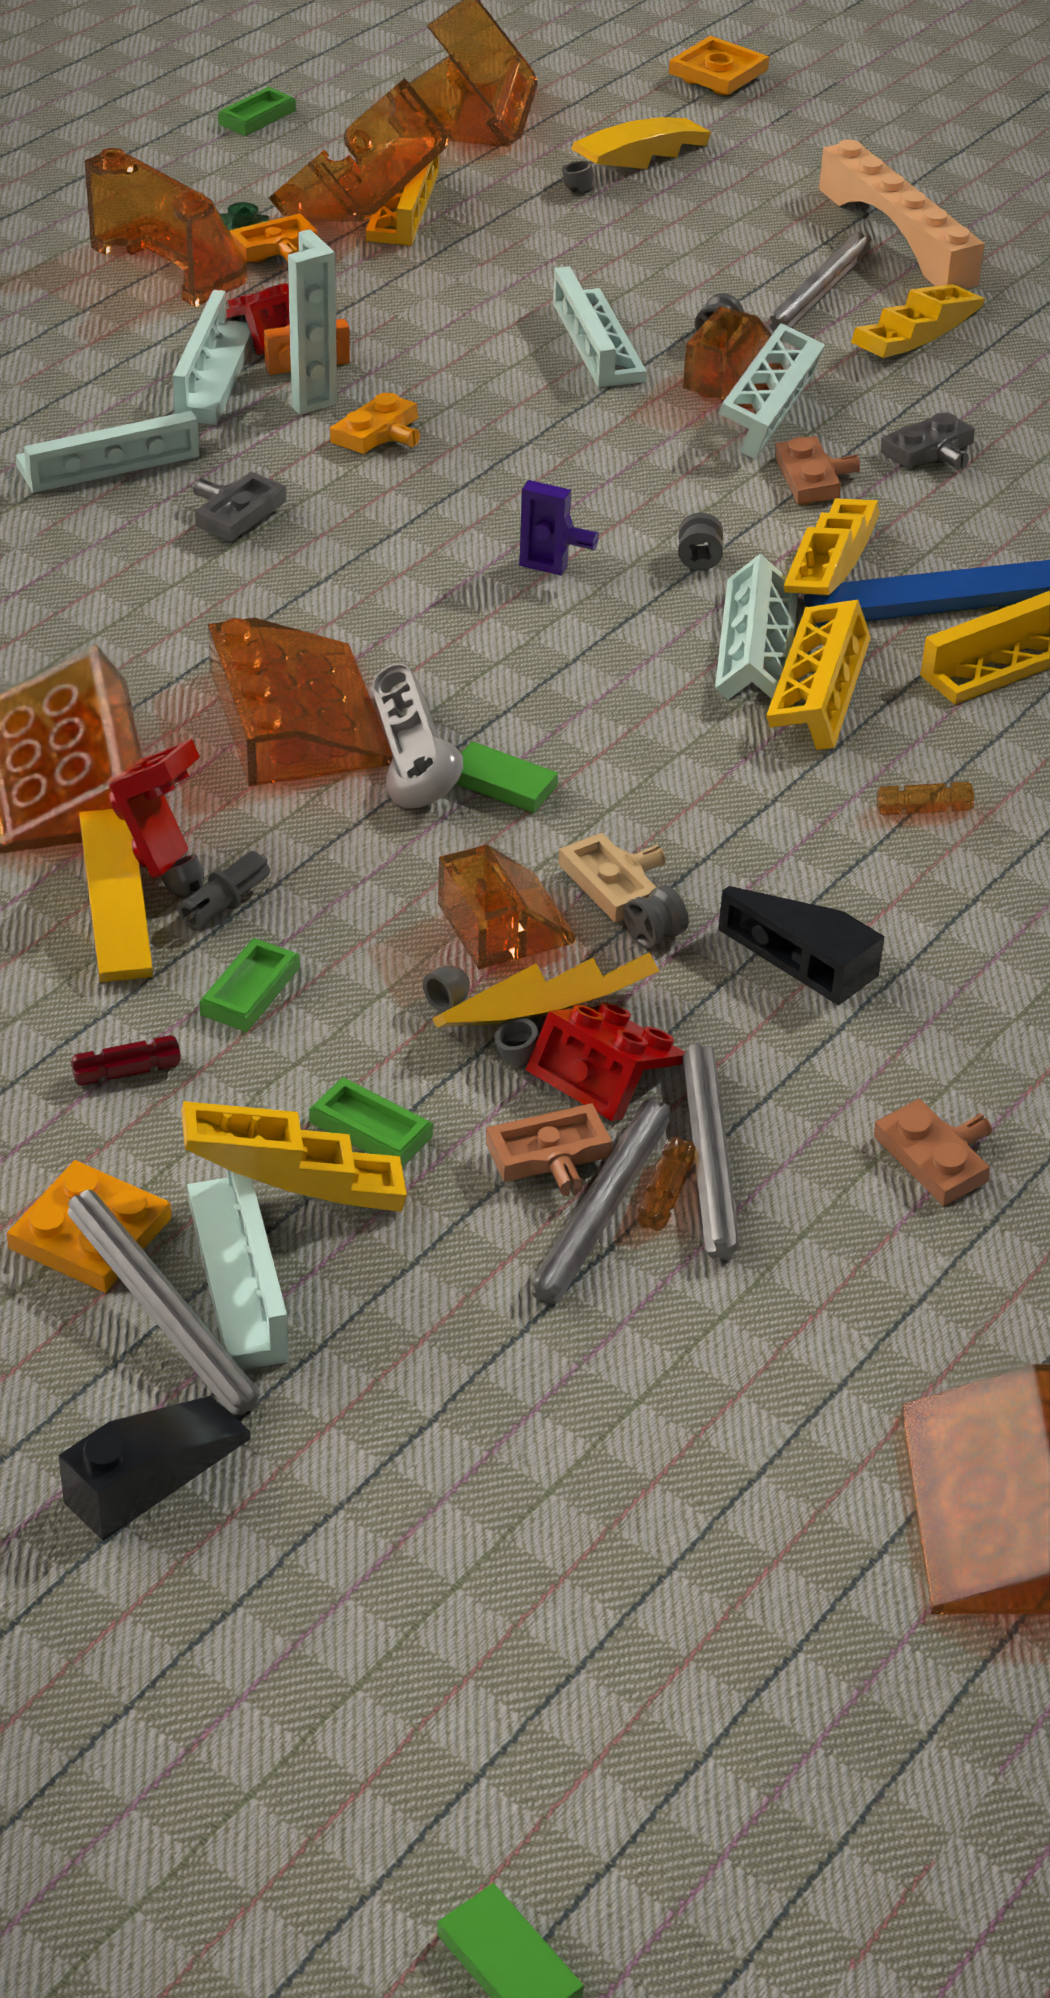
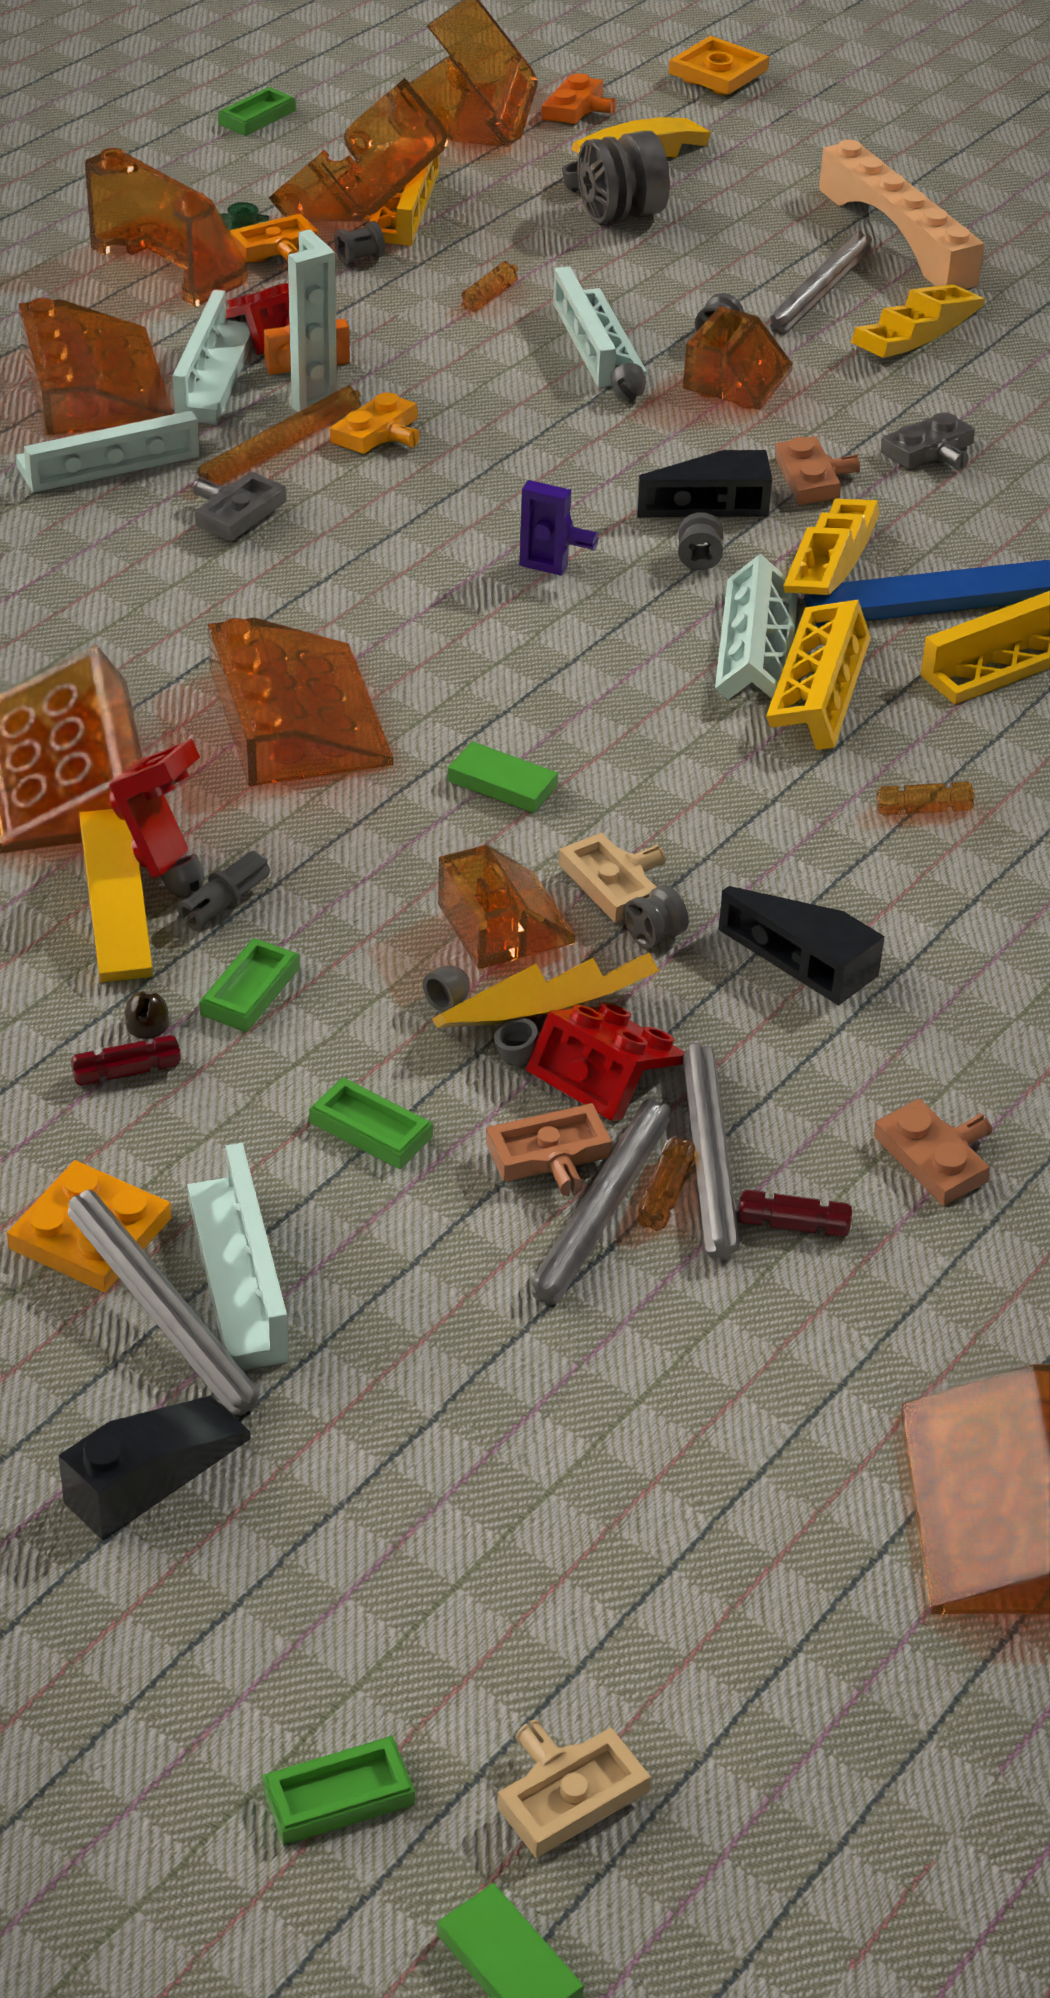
(89, 368): none -> clear orange slope
(157, 1015): none -> dark brown hinge
(277, 1152): yellow slope -> none
(280, 436): none -> clear orange axle
(338, 1790): none -> bright green tile
(359, 243): none -> dark grey bush
(422, 762): light grey beam -> none
(489, 286): none -> clear orange axle
(569, 1787): none -> tan plate
(576, 98): none -> orange plate
(623, 176): none -> flat silver wheel
(633, 376): none -> dark grey hinge
(716, 484): none -> black slope
(783, 384): light aqua fence -> none
(795, 1213): none -> dark red axle

